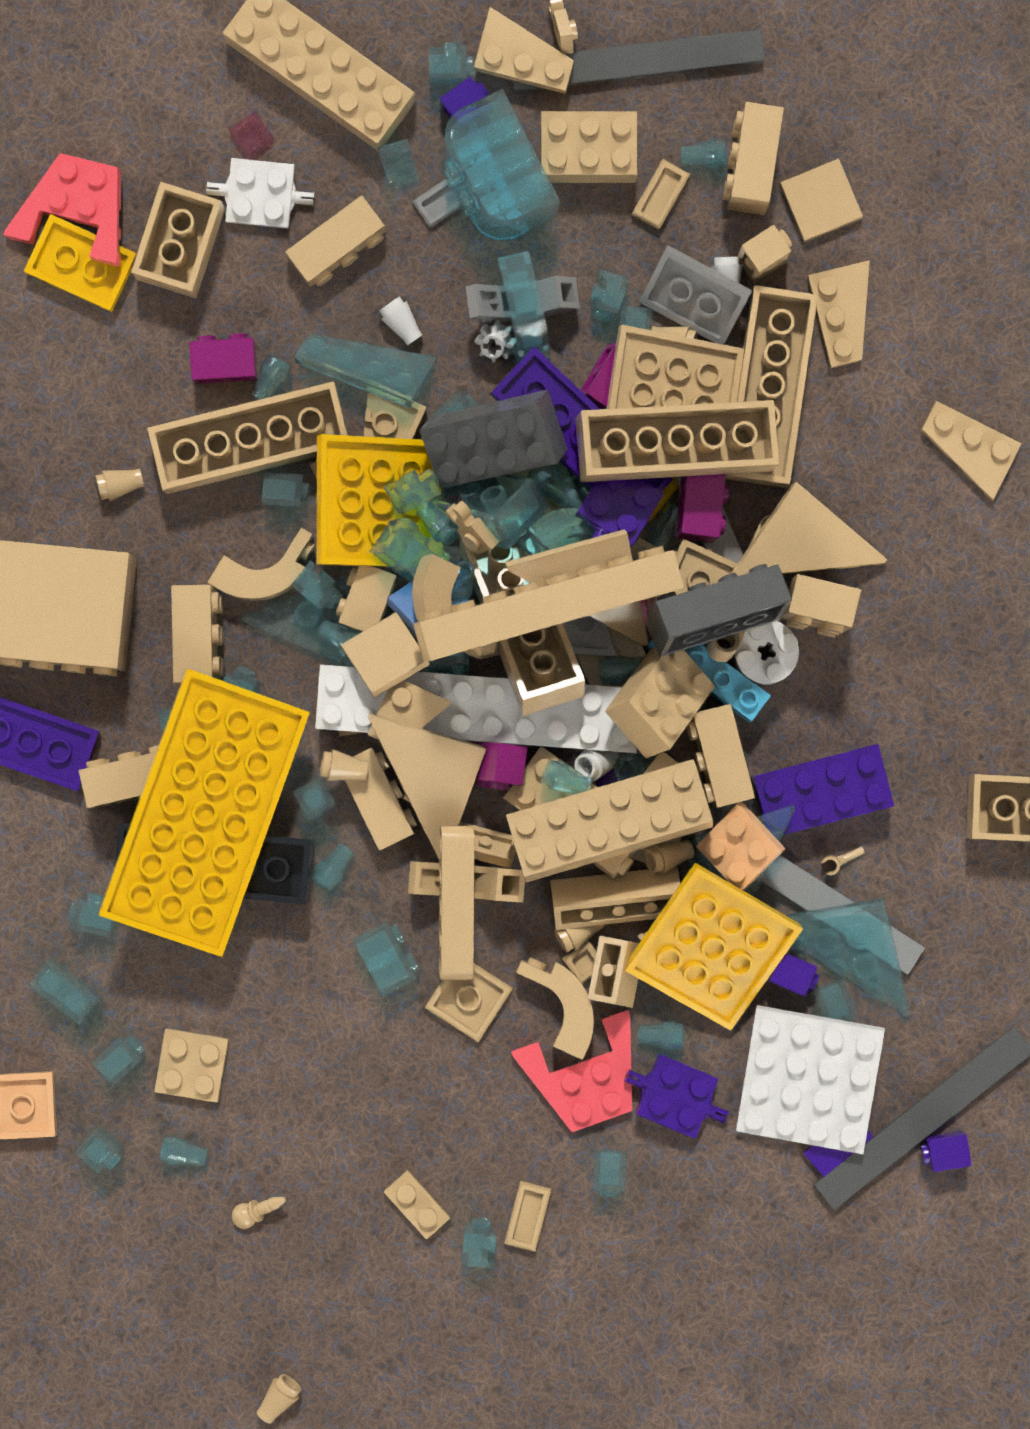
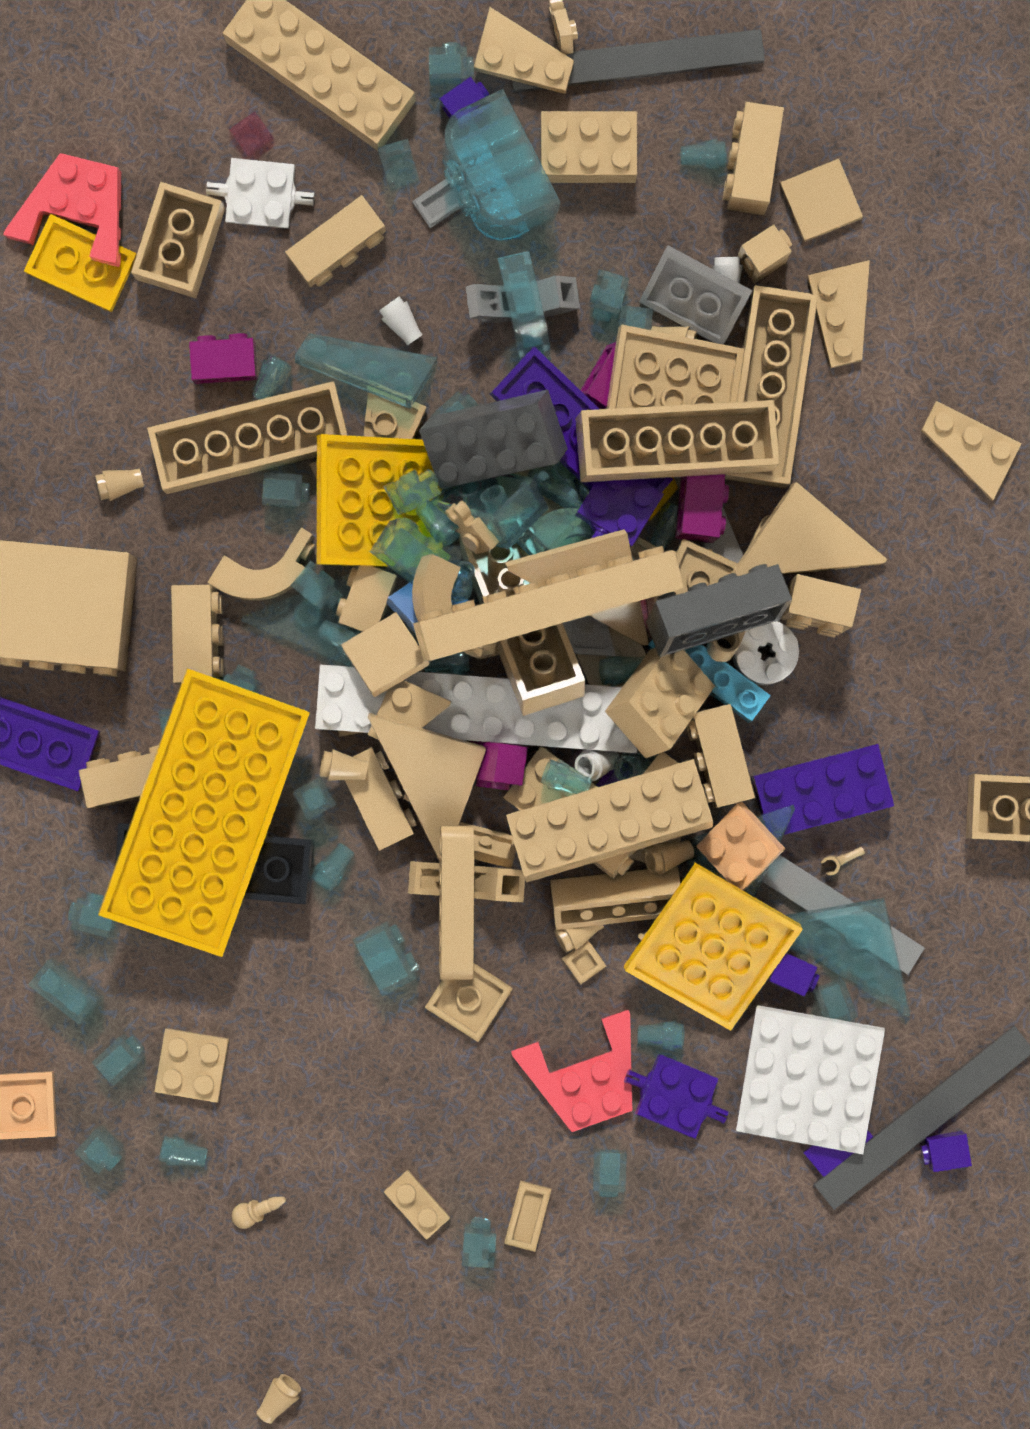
(495, 341): white gear -> none
(578, 1013): tan arch -> none
(609, 979): tan brick -> none
(660, 194): tan tile -> none

